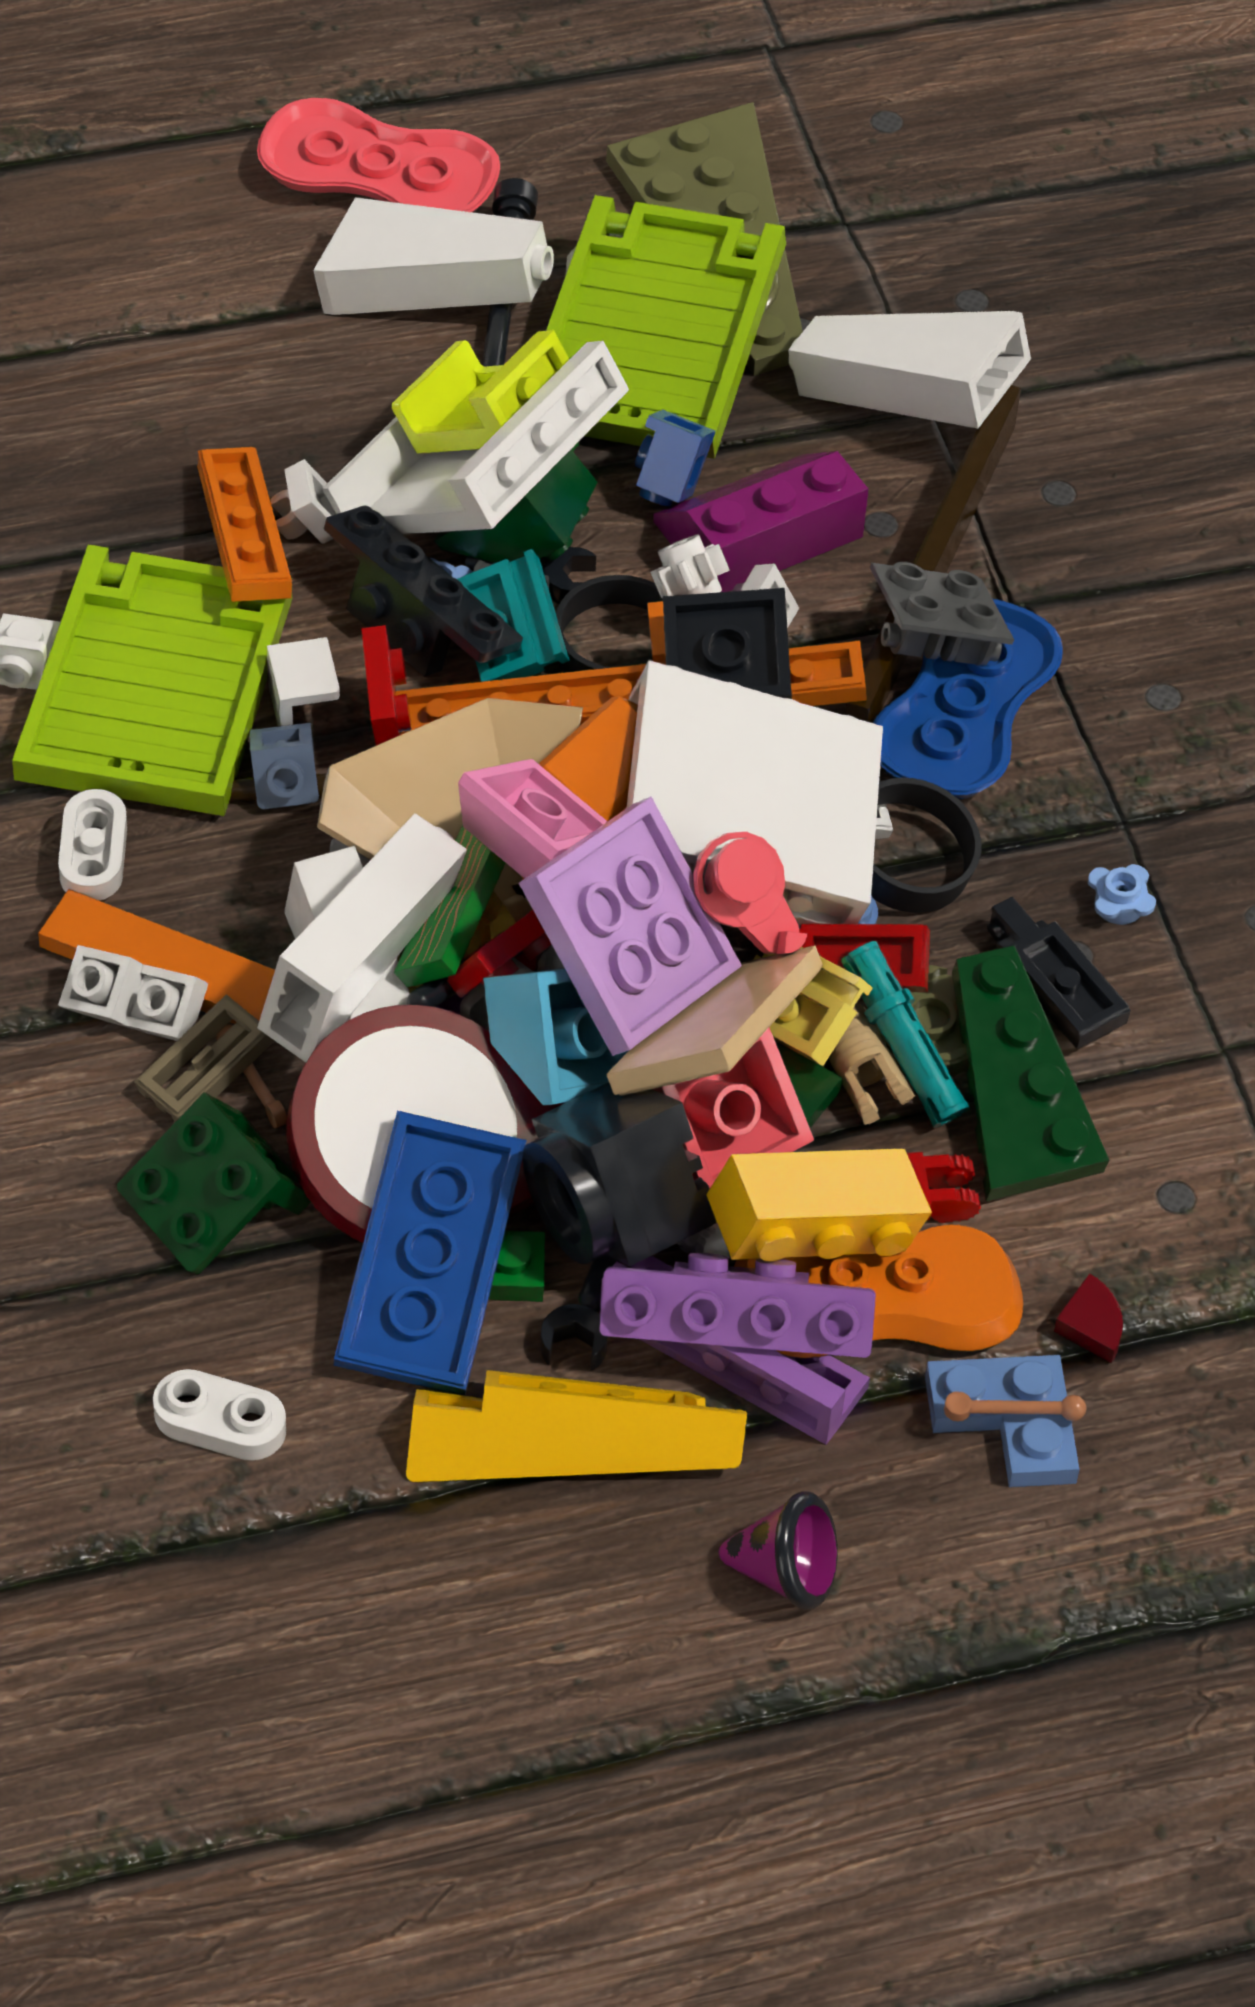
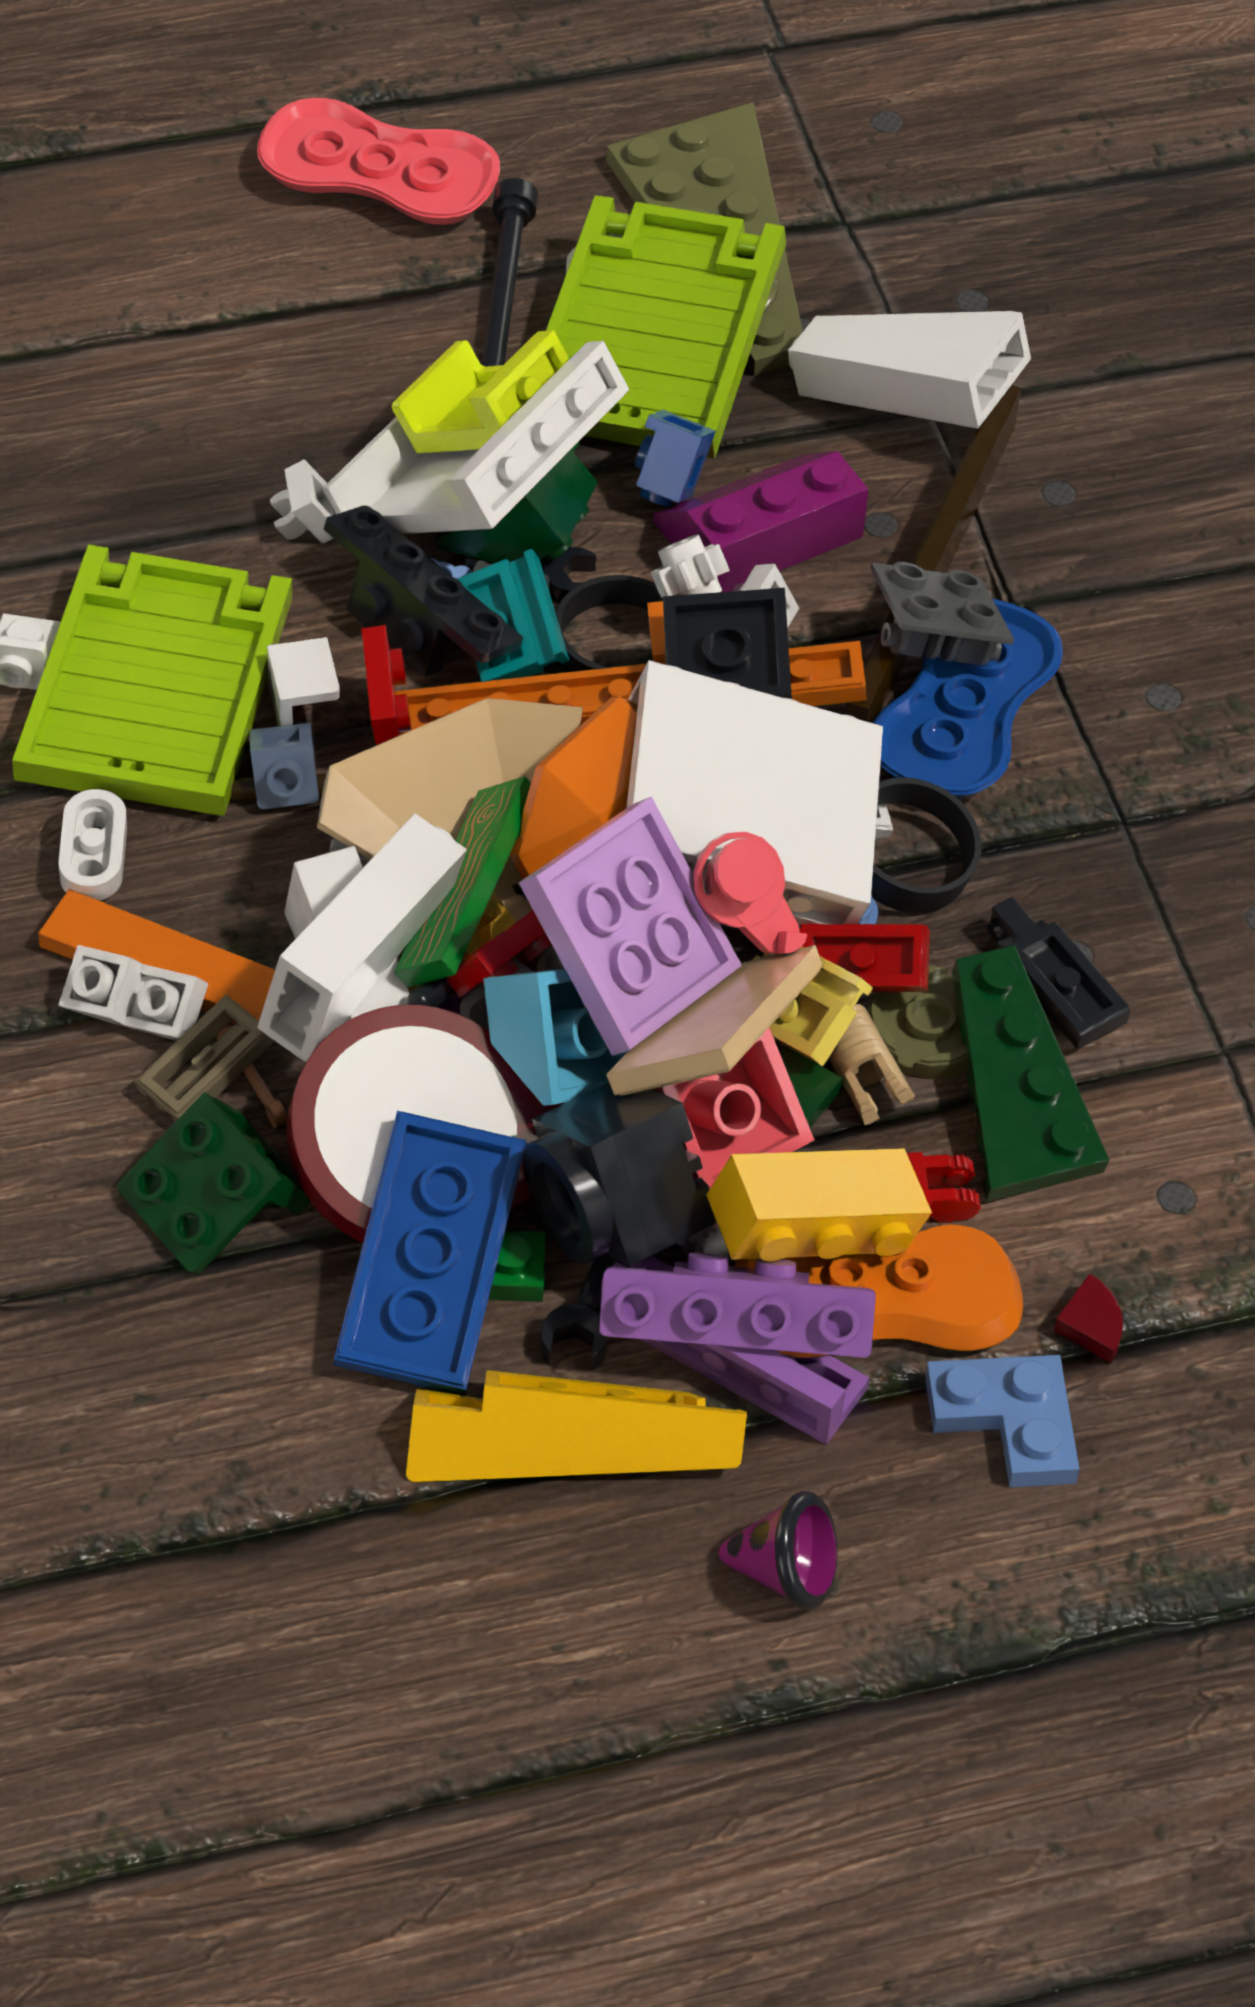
(215, 1416): white plate -> none
(244, 524): orange tile -> none
(429, 259): white slope -> none
(523, 814): bright pink slope -> none
(893, 1013): teal pin -> none
(959, 1406): nougat hinge -> none
(1121, 906): light blue plate -> none

